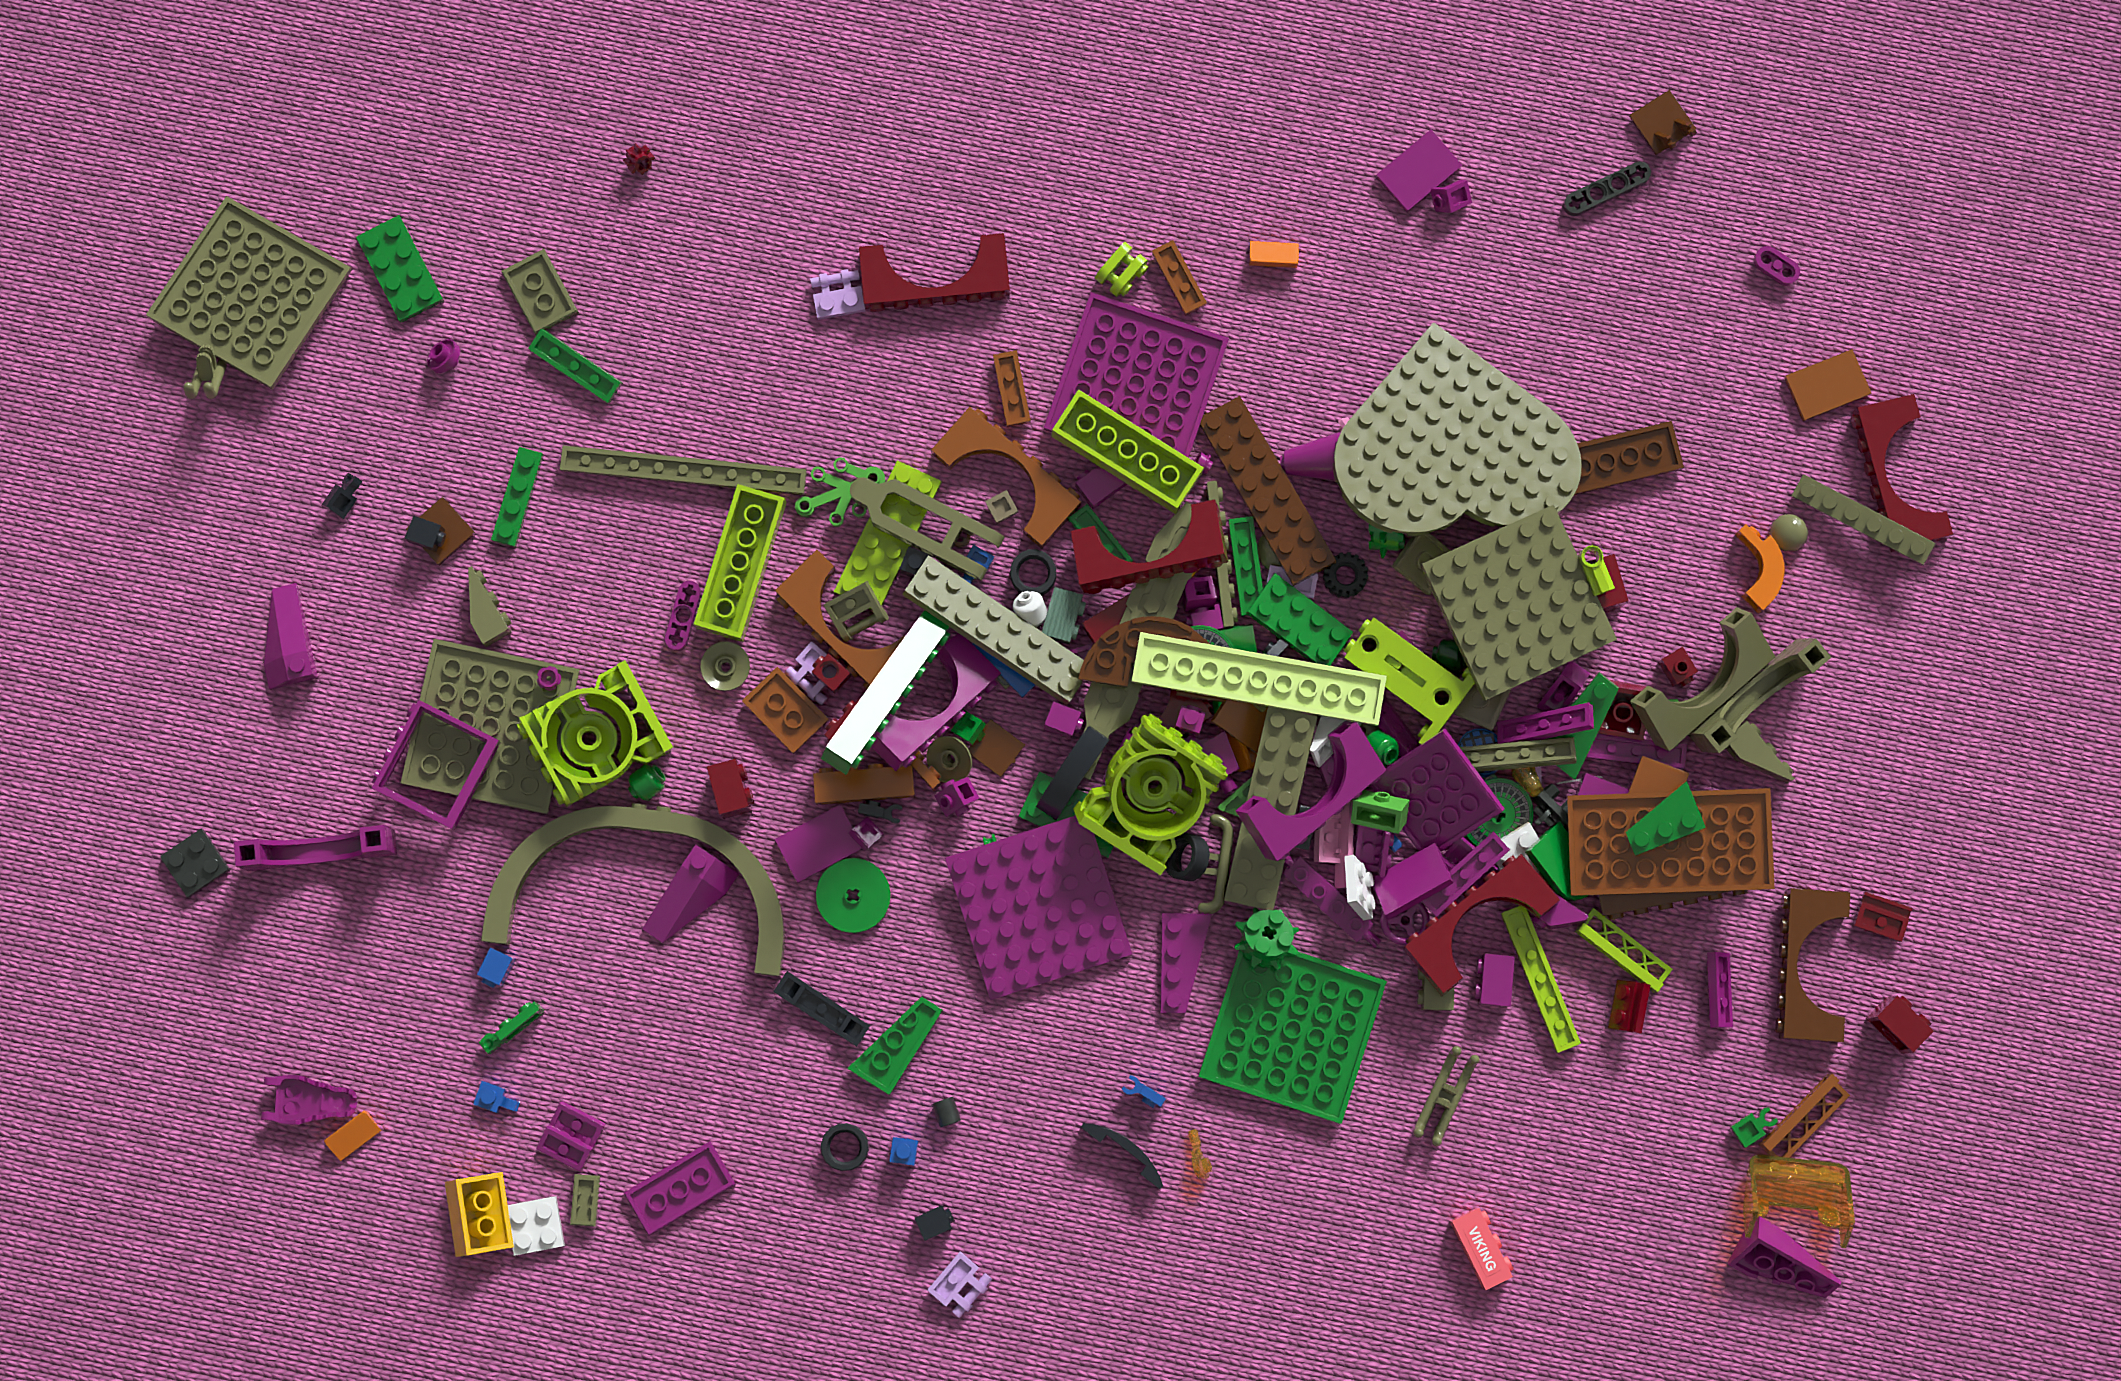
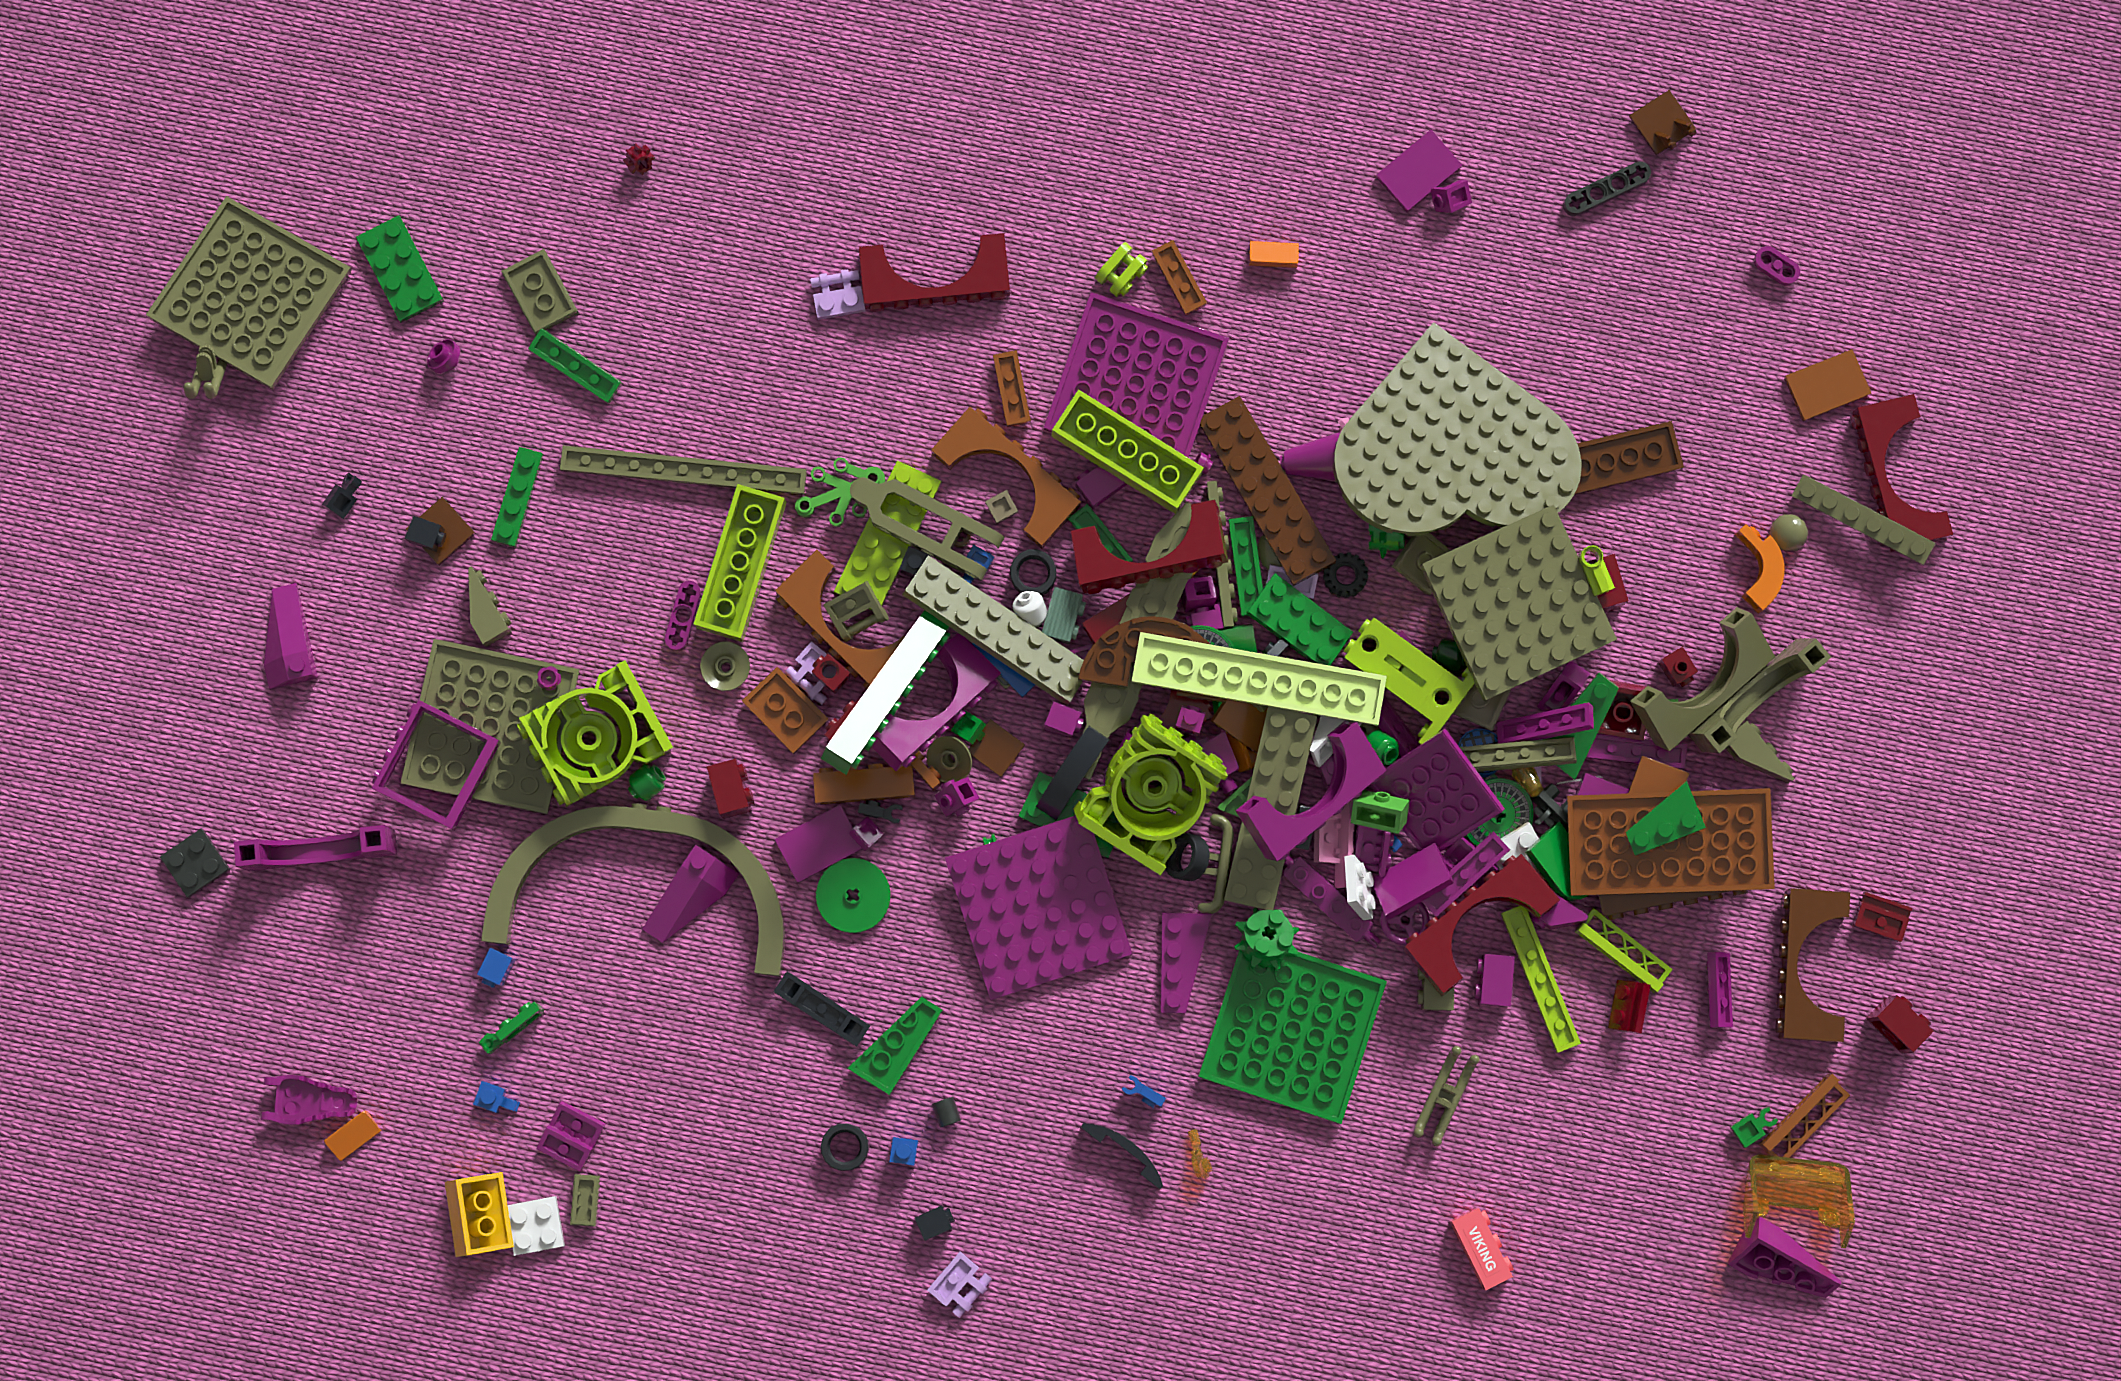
(679, 1188): magenta tile -> none

